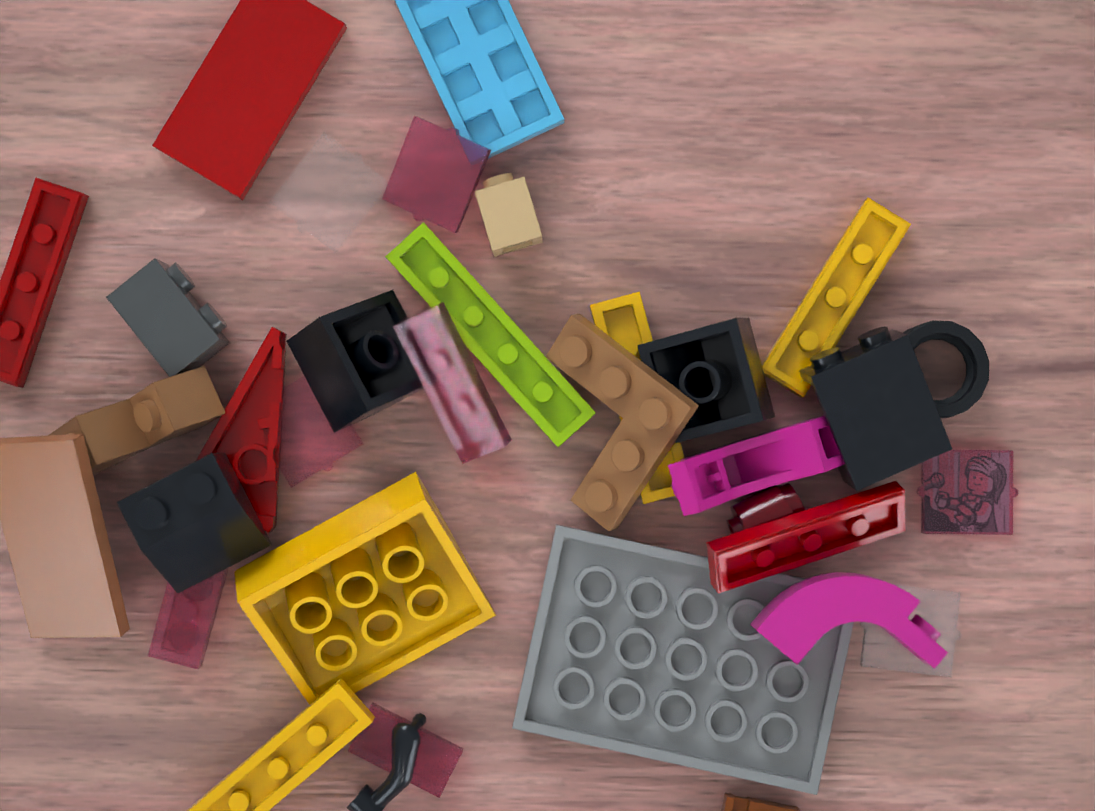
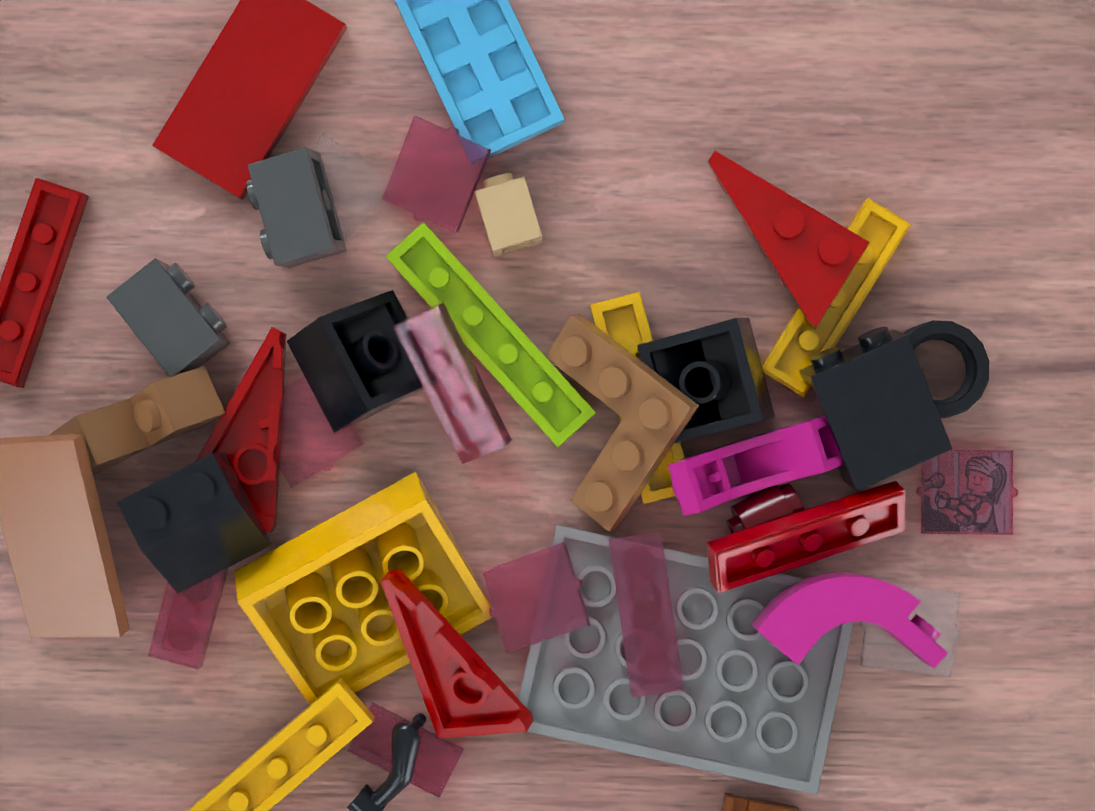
(295, 208): none -> dark grey brick
(453, 679): none -> red wing
(536, 598): none -> clear pink piece
(645, 614): none -> clear pink plate
(804, 246): none -> red wing

